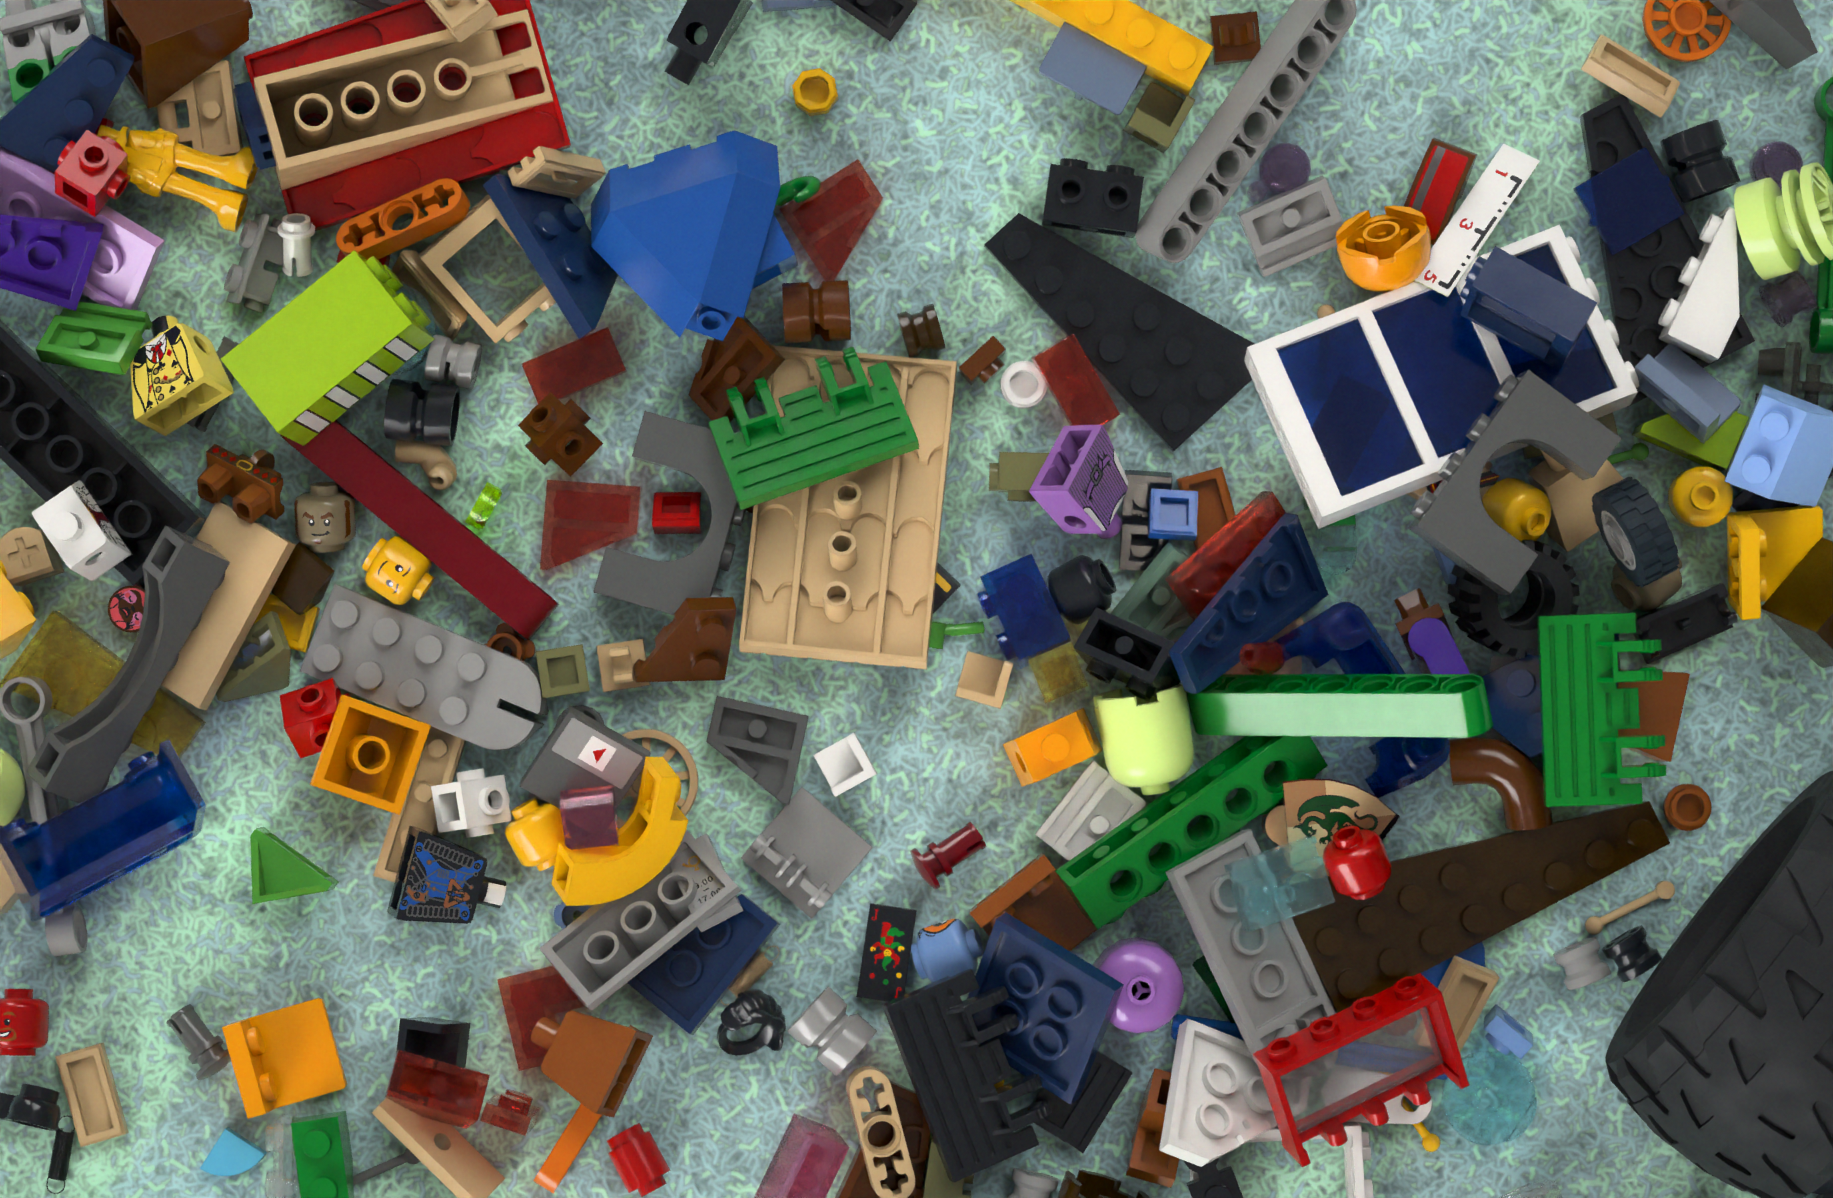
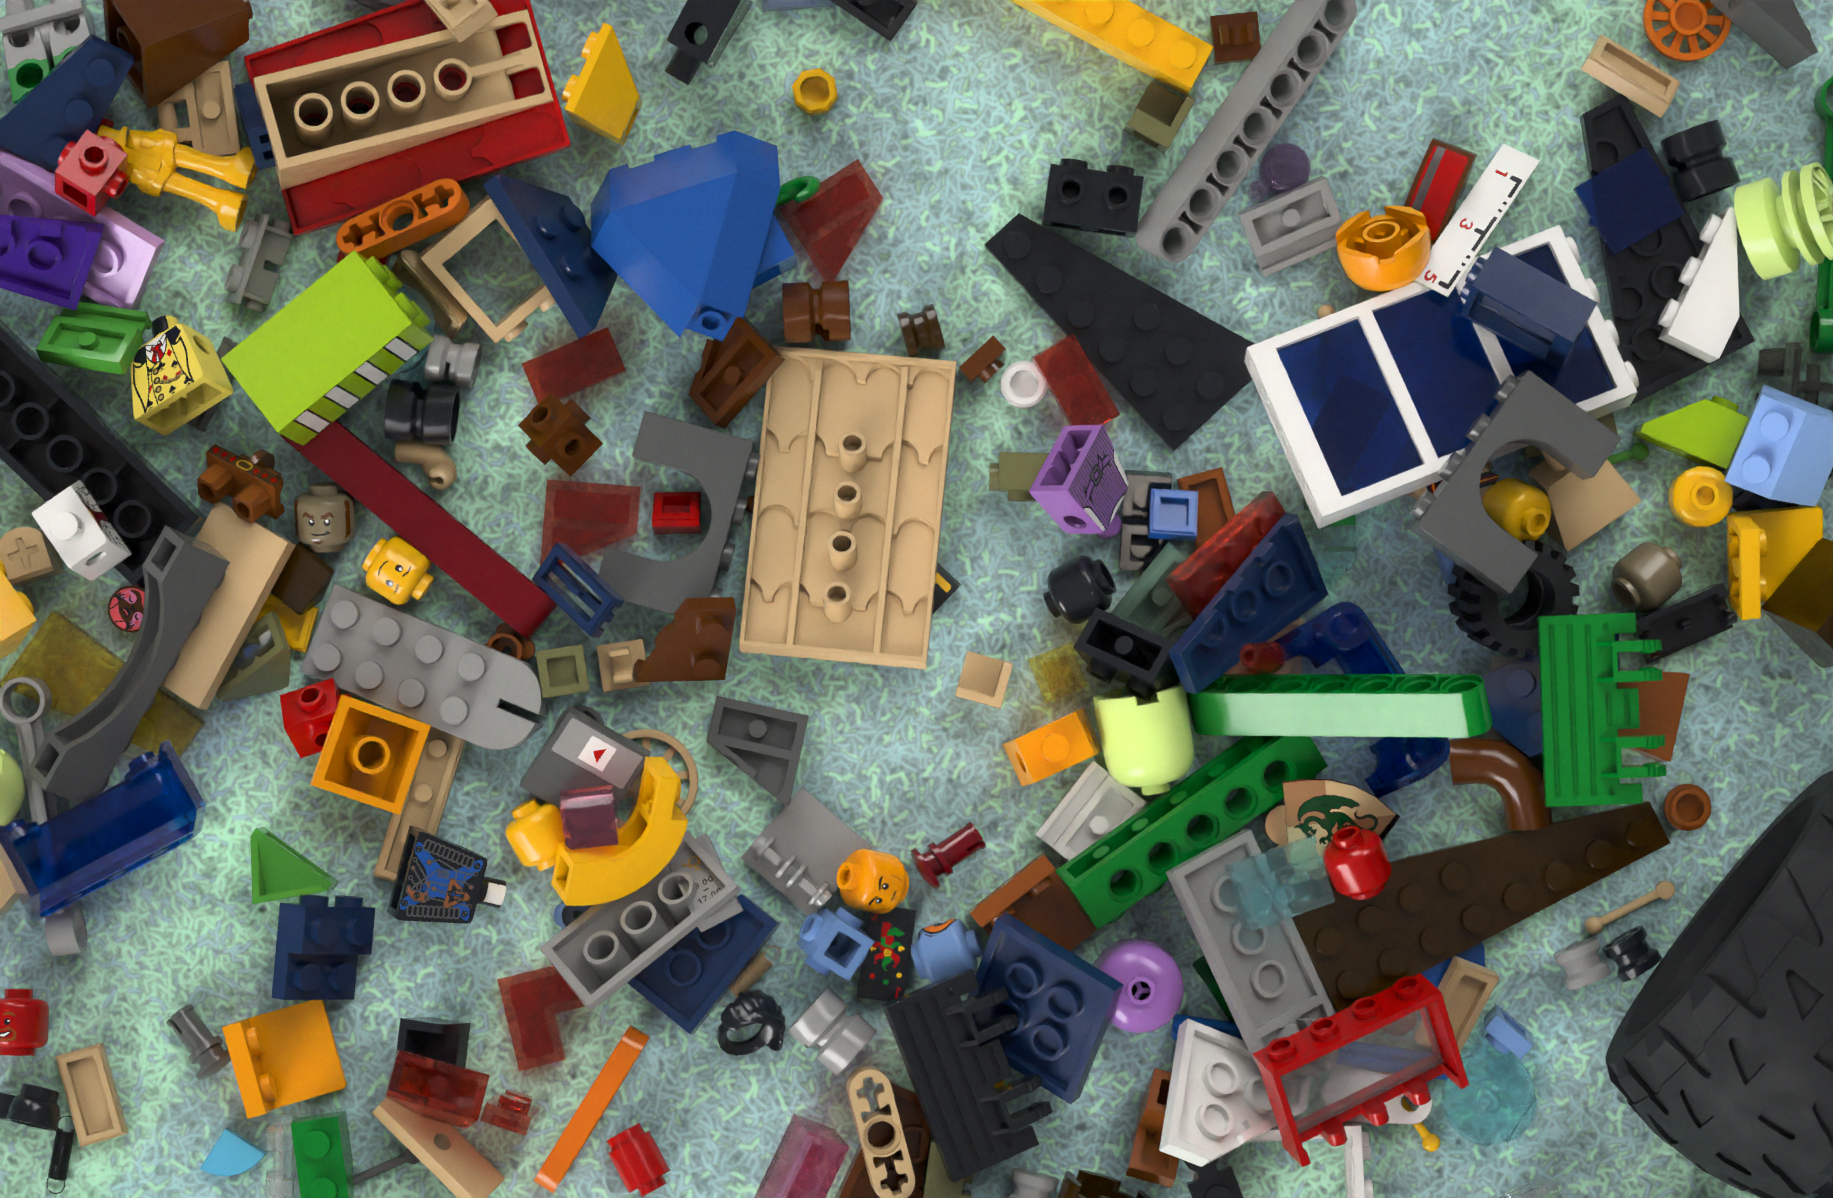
(296, 235): white pin -> none
(321, 947): none -> dark blue plate
(471, 803): white brick -> none
(484, 506): clear neon green tile -> none
(556, 172): tan tile -> none
(591, 1058): dark orange torso -> none
(602, 611): none -> dark blue tile
(604, 93): none -> yellow slope
(813, 437): green hinge -> none
(834, 942): none -> medium blue brick
(845, 764): white panel -> none
(872, 881): none -> light orange head
(939, 630): bright green hand -> none
(1023, 610): clear blue bracket -> none
(1081, 1120): black plate -> none
(1092, 69): sand blue panel -> none
(1428, 636): hips -> none
(1635, 531): black wheel -> none
(1686, 391): sand blue panel -> none
(1774, 160): clear purple piece -> none
(1788, 298): wheel -> none

